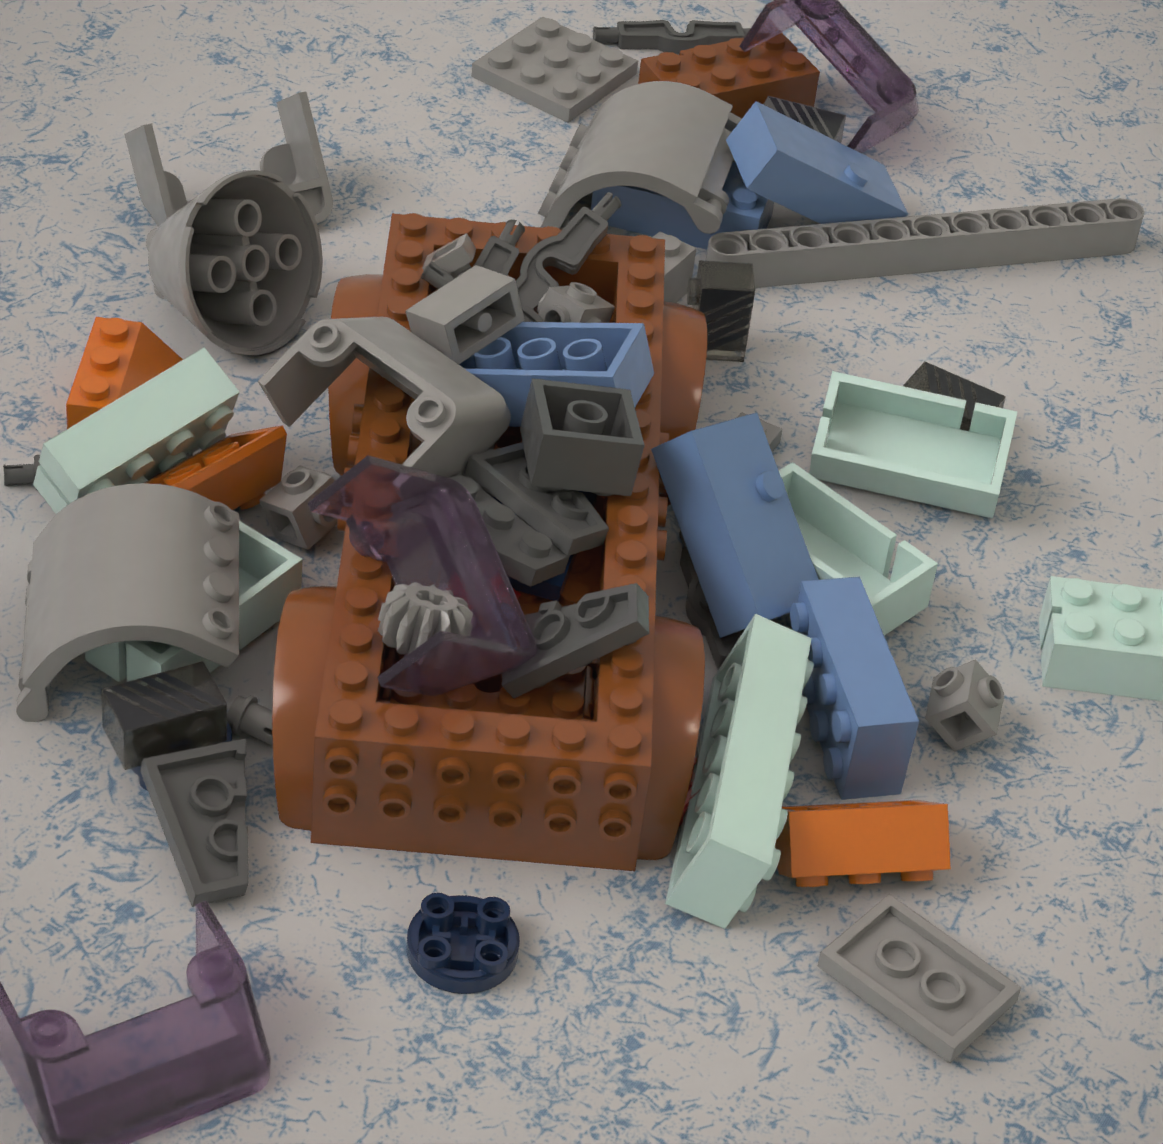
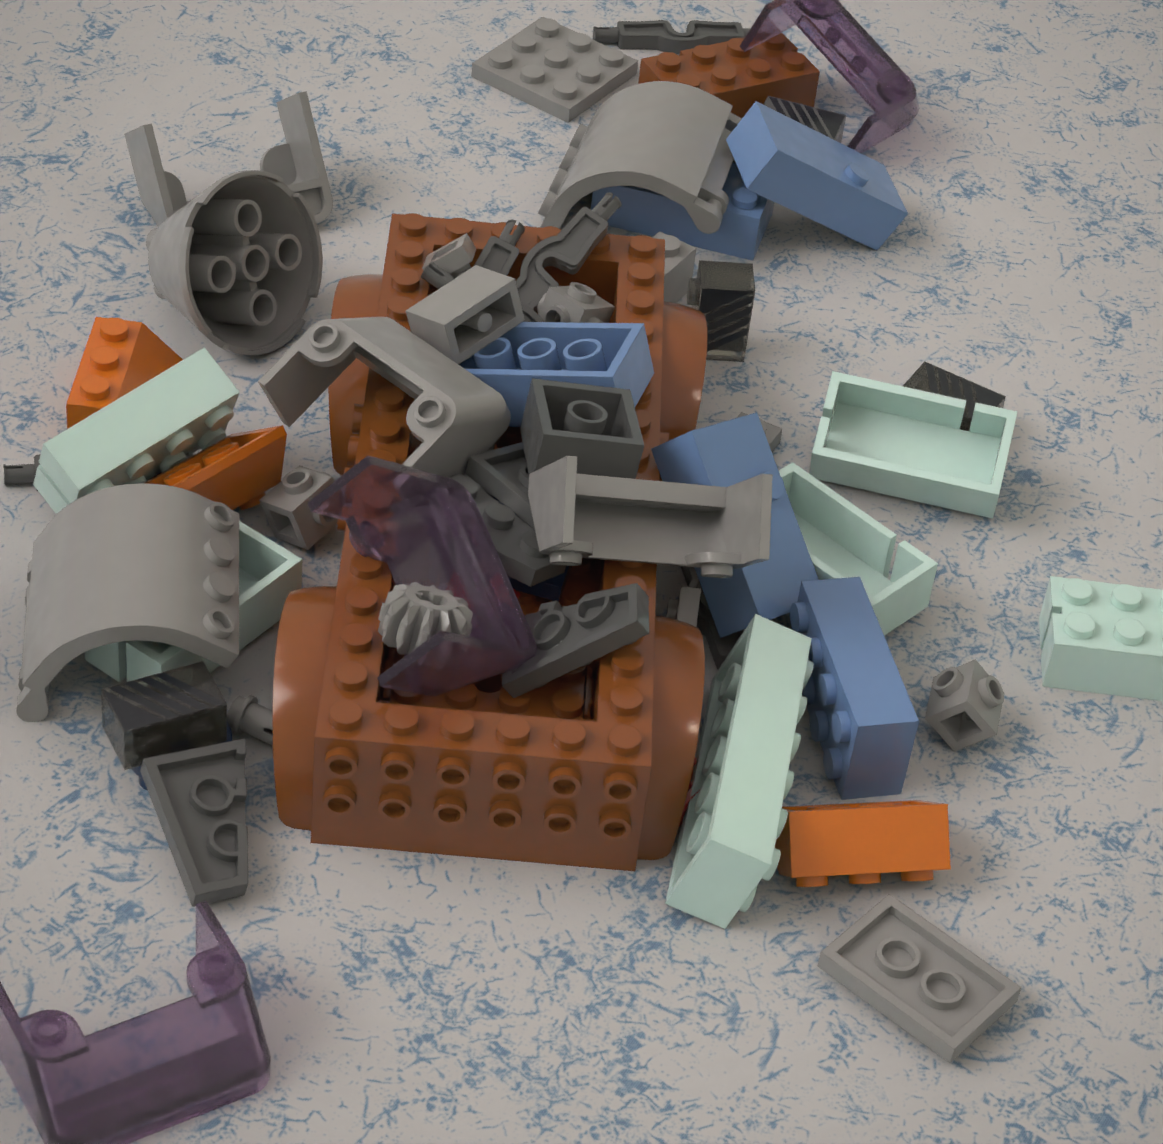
(463, 942): dark blue tile -> none
(649, 520): none -> light grey windscreen
(686, 606): none -> light grey plate
(932, 242): light grey beam -> none

